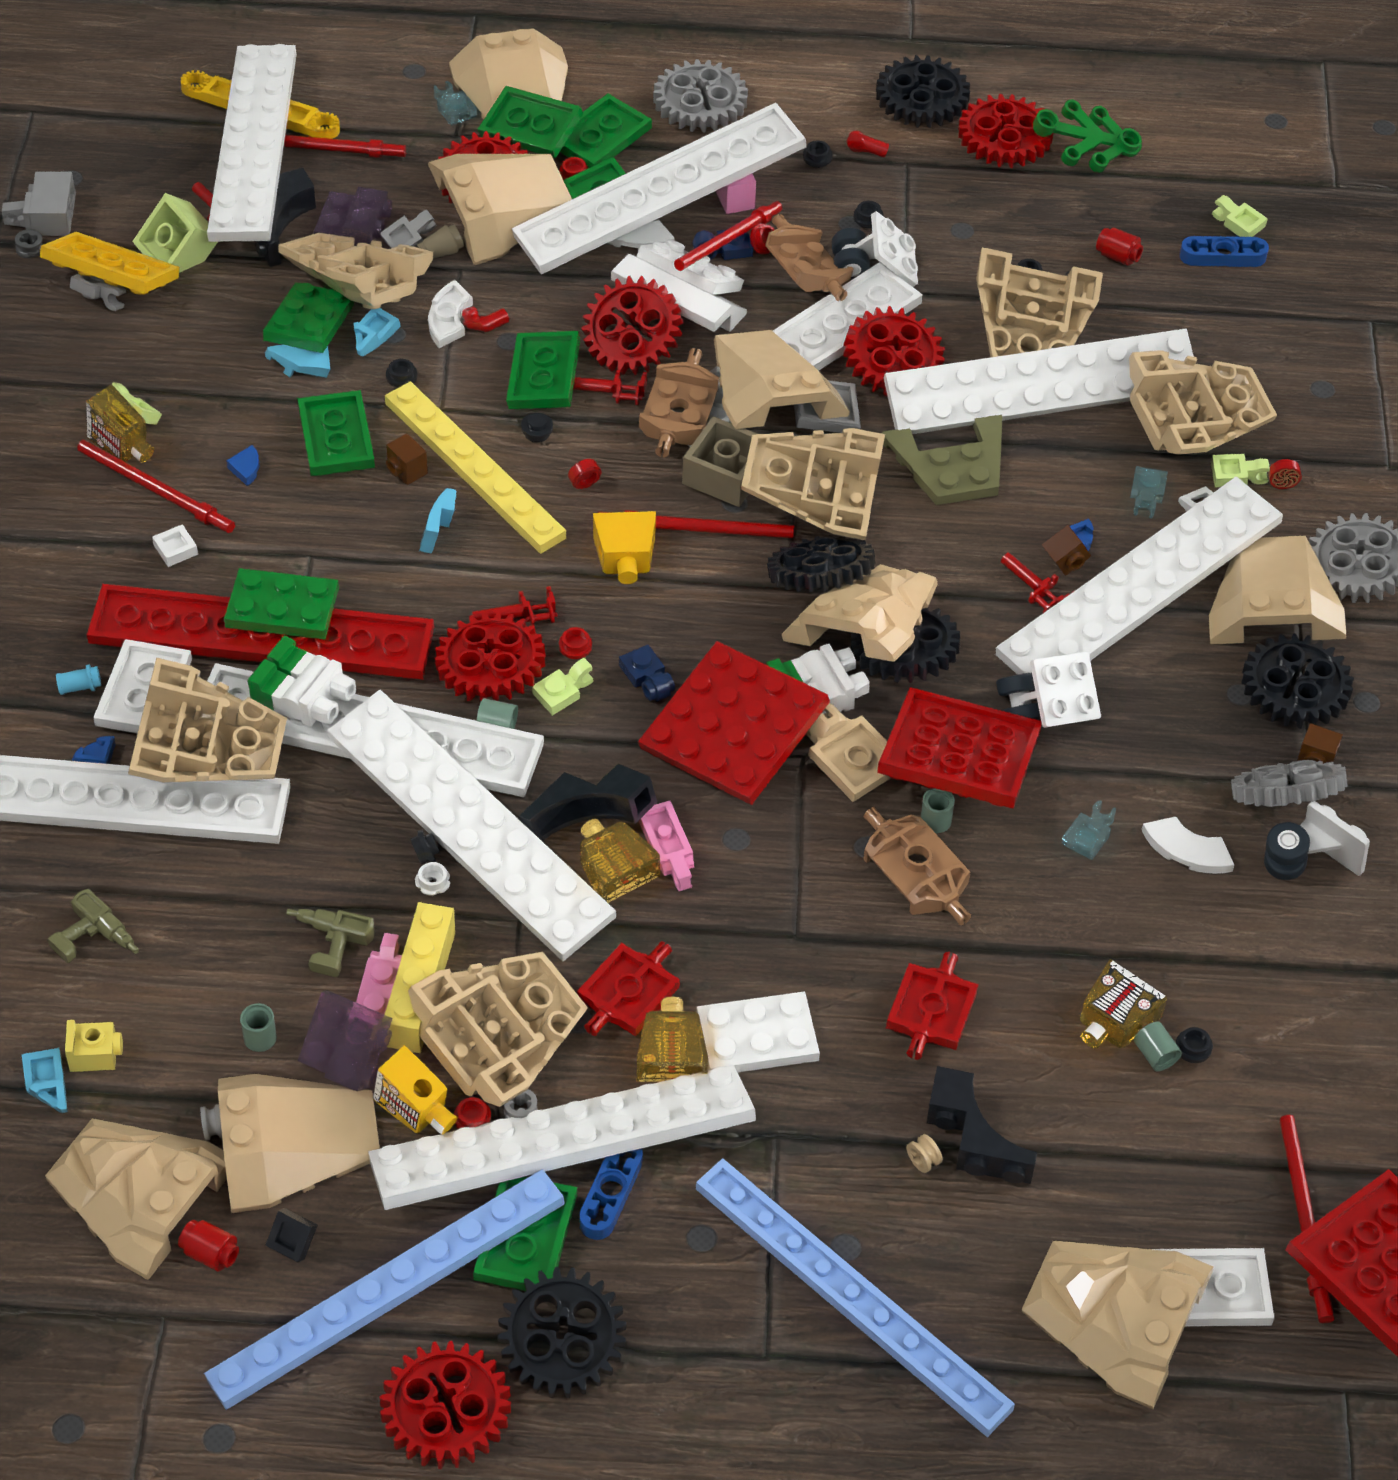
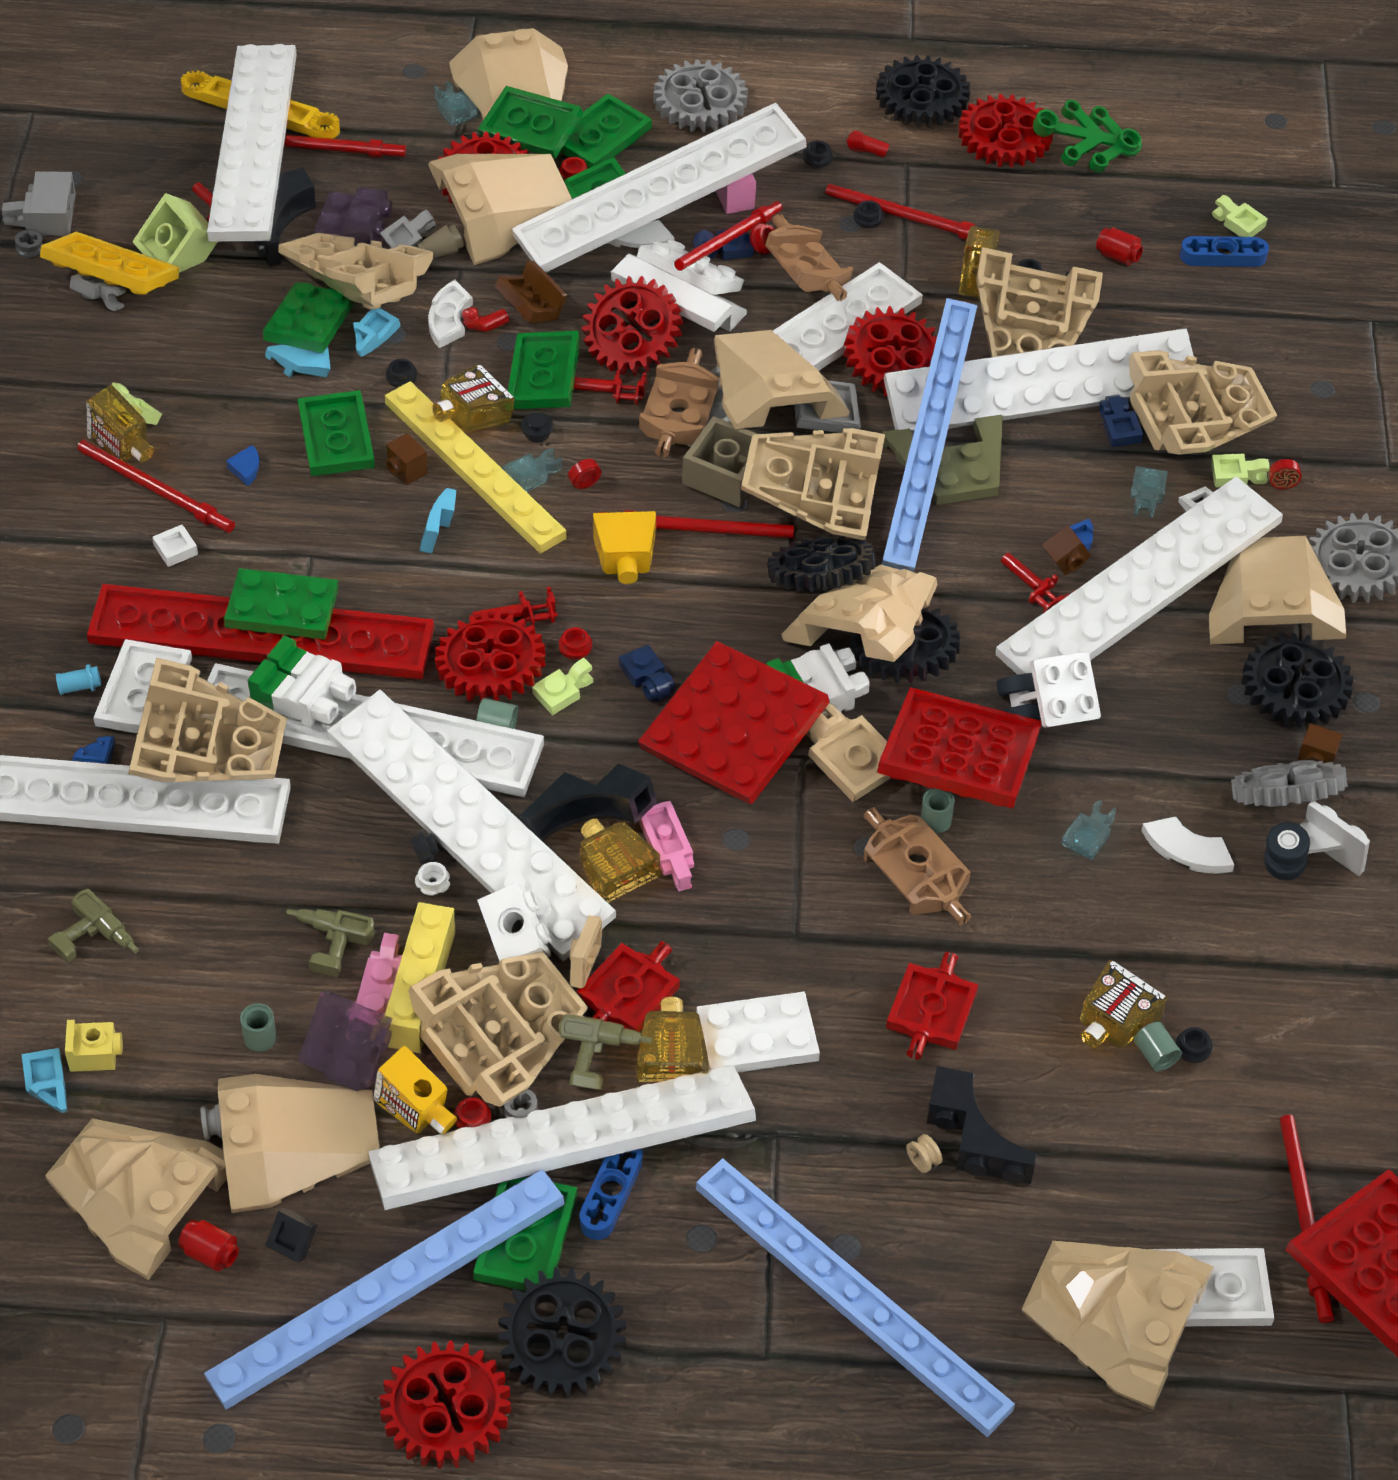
(474, 400): none -> clear yellow torso
(503, 910): none -> white brick
(533, 293): none -> reddish brown bracket
(533, 472): none -> clear light blue plate
(585, 951): none -> tan plate
(593, 1035): none -> olive piece
(885, 244): white plate -> none
(929, 436): none -> light blue plate
(961, 229): none -> red bar
(977, 238): none -> clear yellow torso
(1120, 424): none -> dark blue plate

